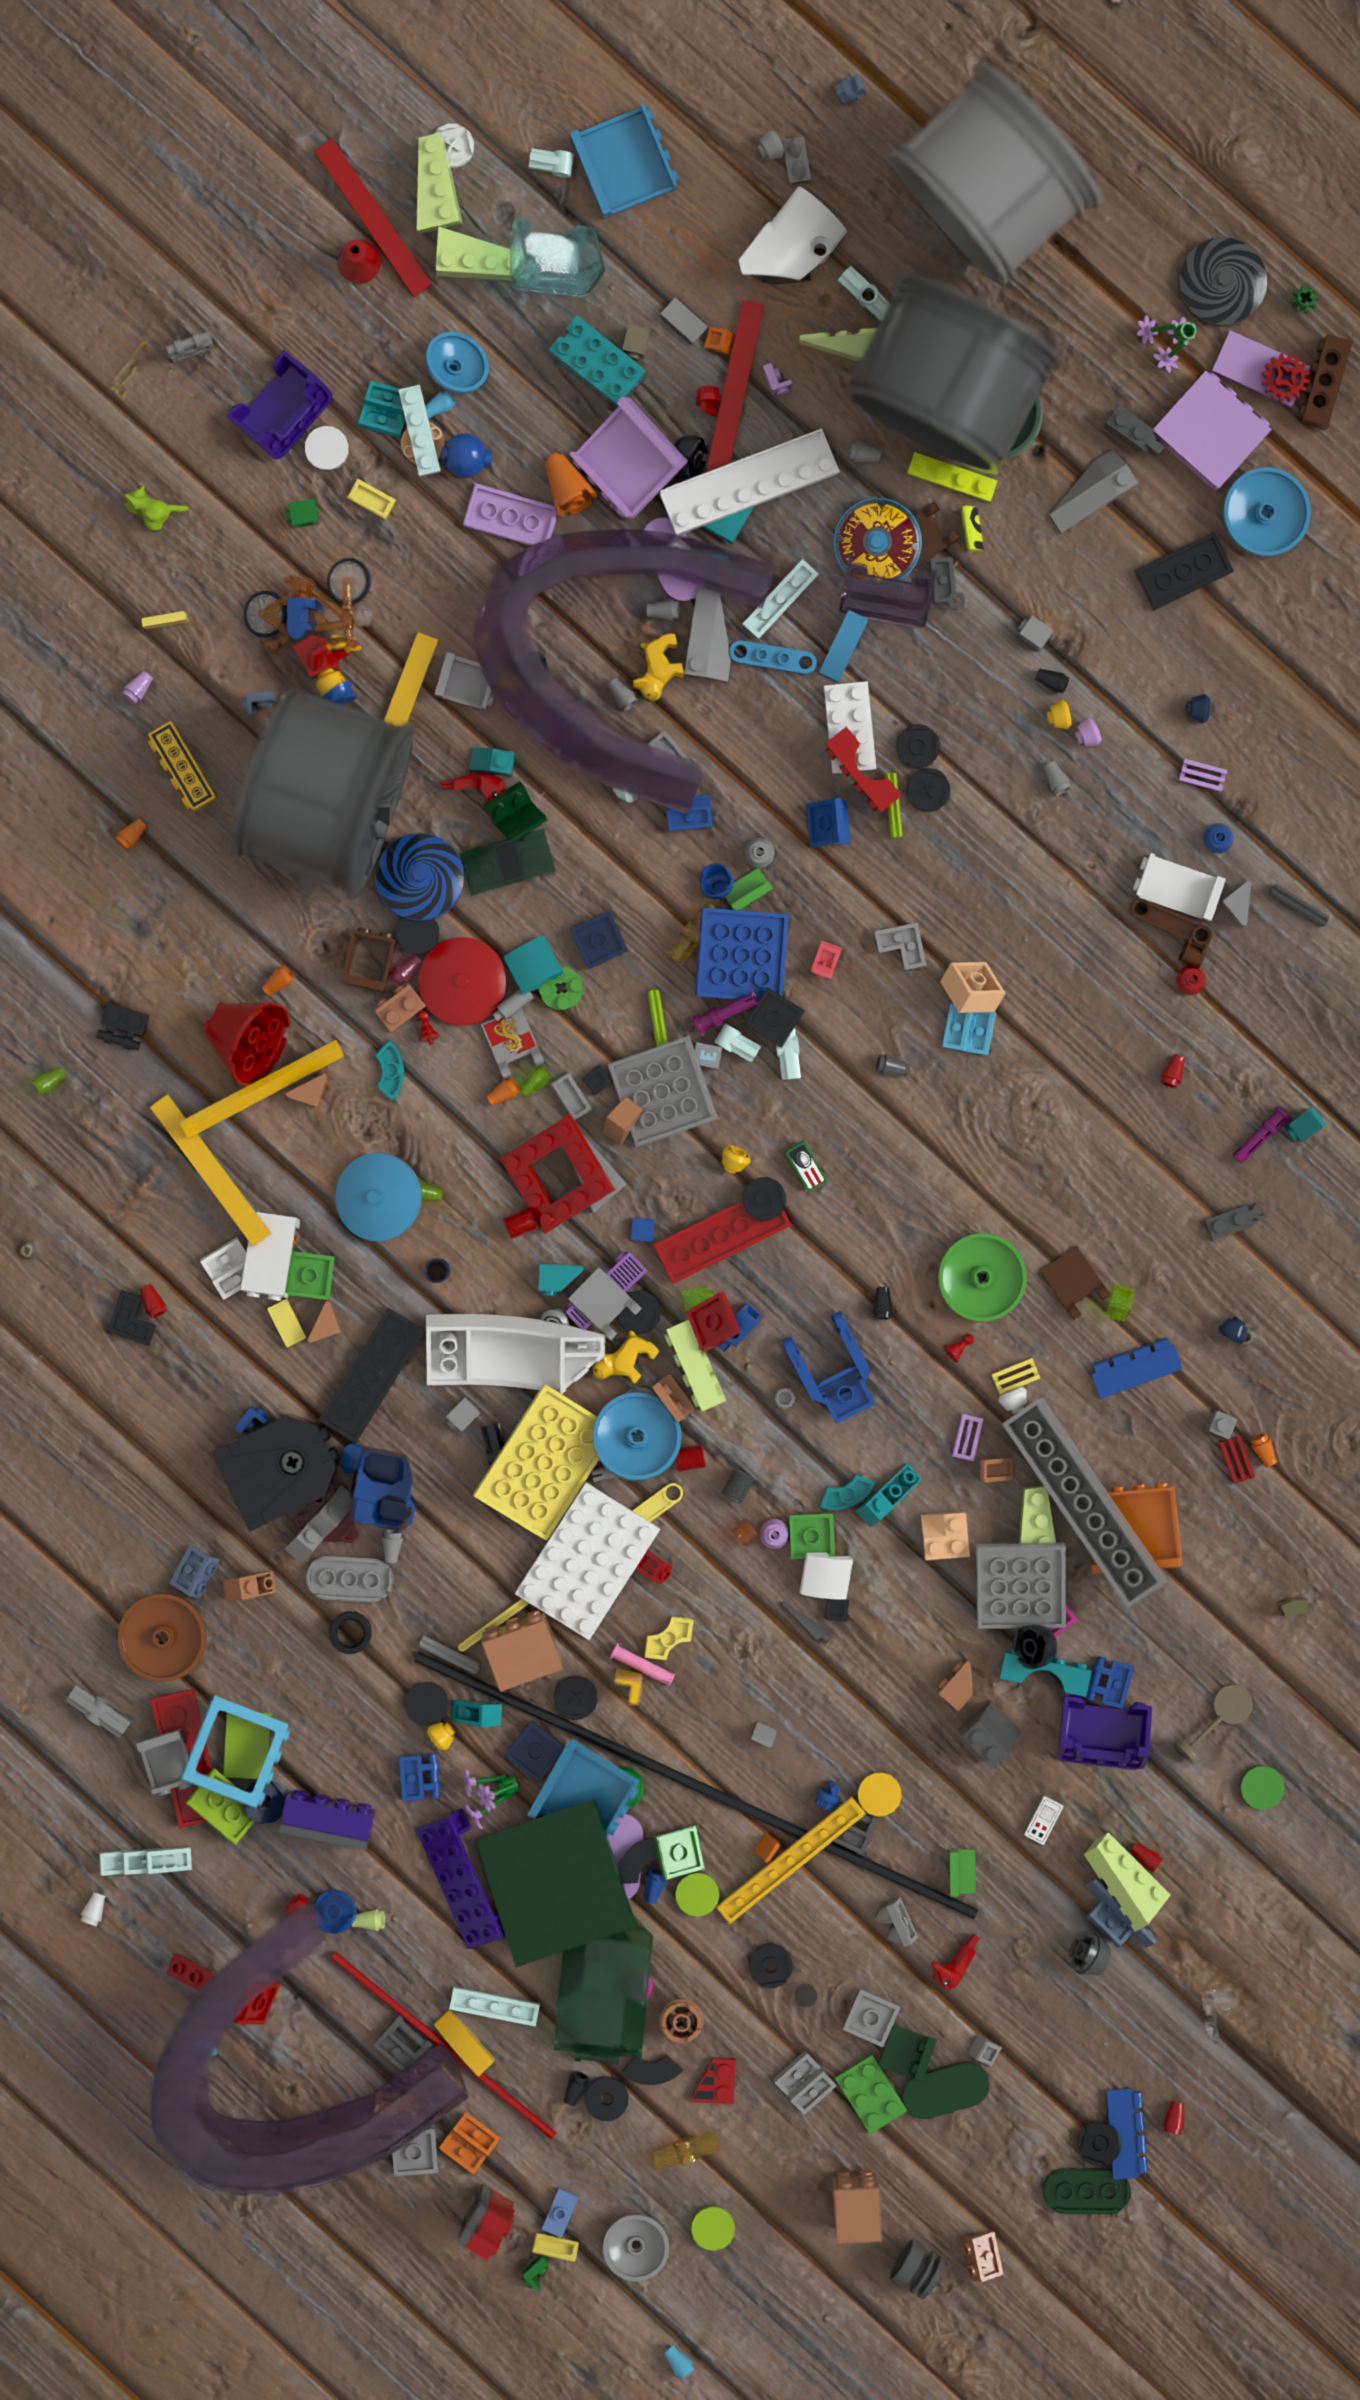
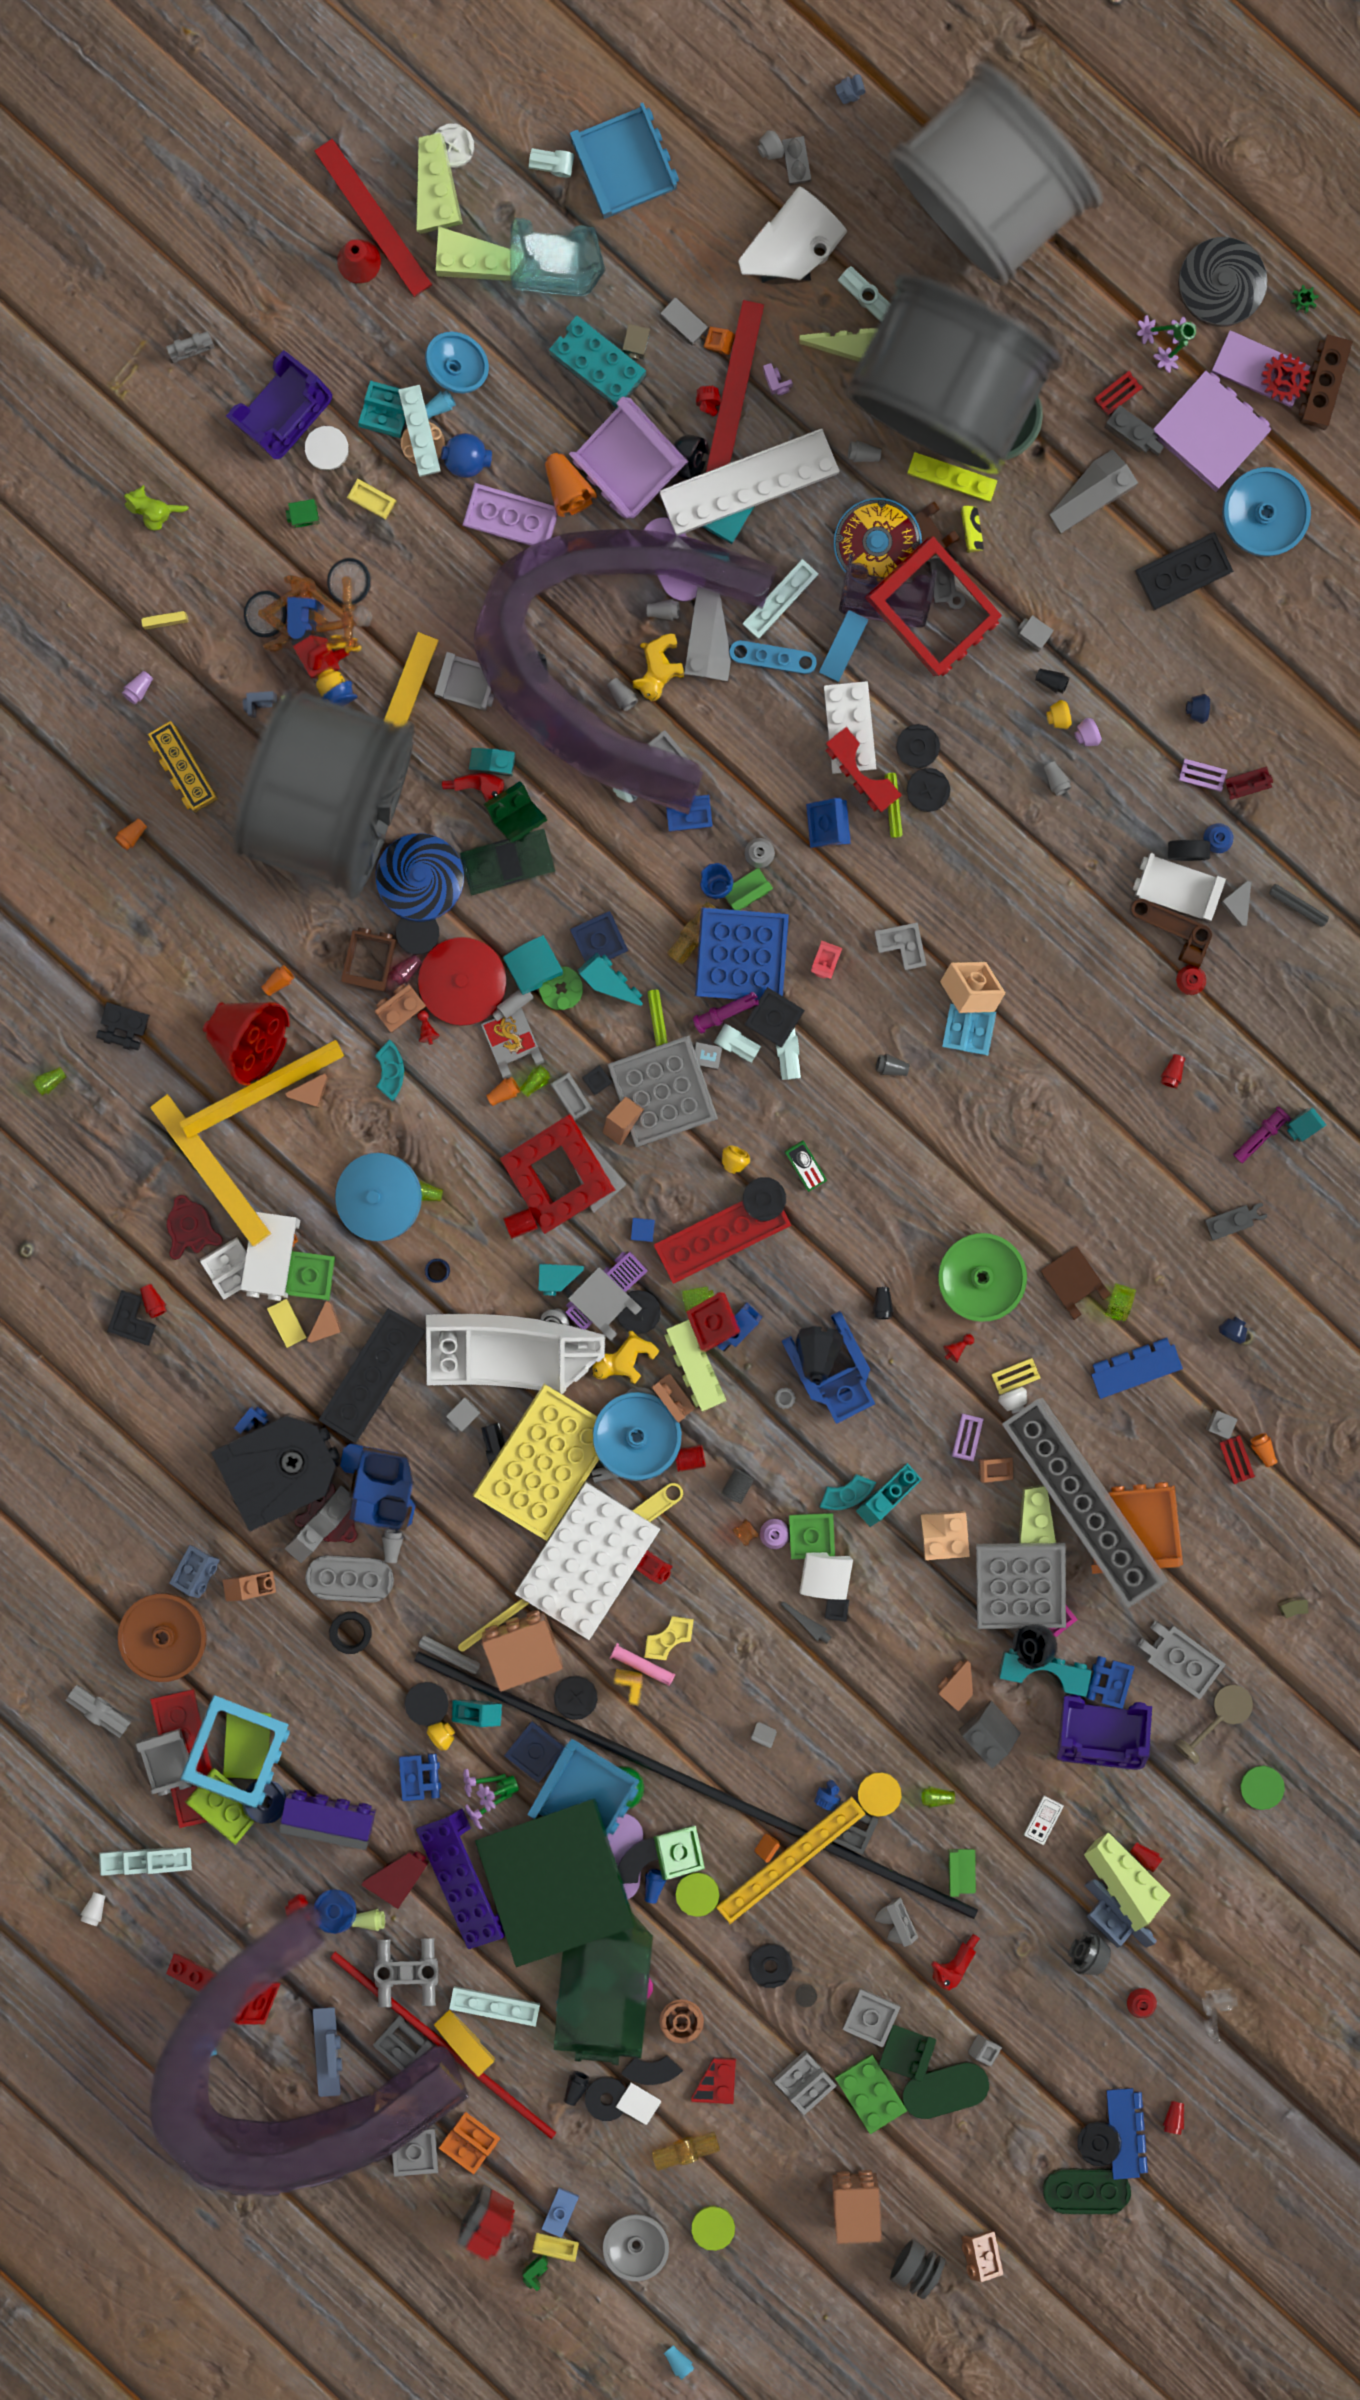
(190, 1226): none -> dark red tile
(326, 2050): none -> sand blue bracket
(397, 1878): none -> dark red slope
(406, 1972): none -> light grey piece
(605, 980): none -> teal slope
(638, 2104): none -> white sticker
(818, 1351): none -> black cone
(899, 575): none -> red window
(937, 1797): none -> clear neon green cone
(1133, 381): none -> red tile
(1135, 2002): none -> red cone
(1182, 1659): none -> light grey tile
(1189, 850): none -> black tyre
(1248, 783): none -> dark red hinge

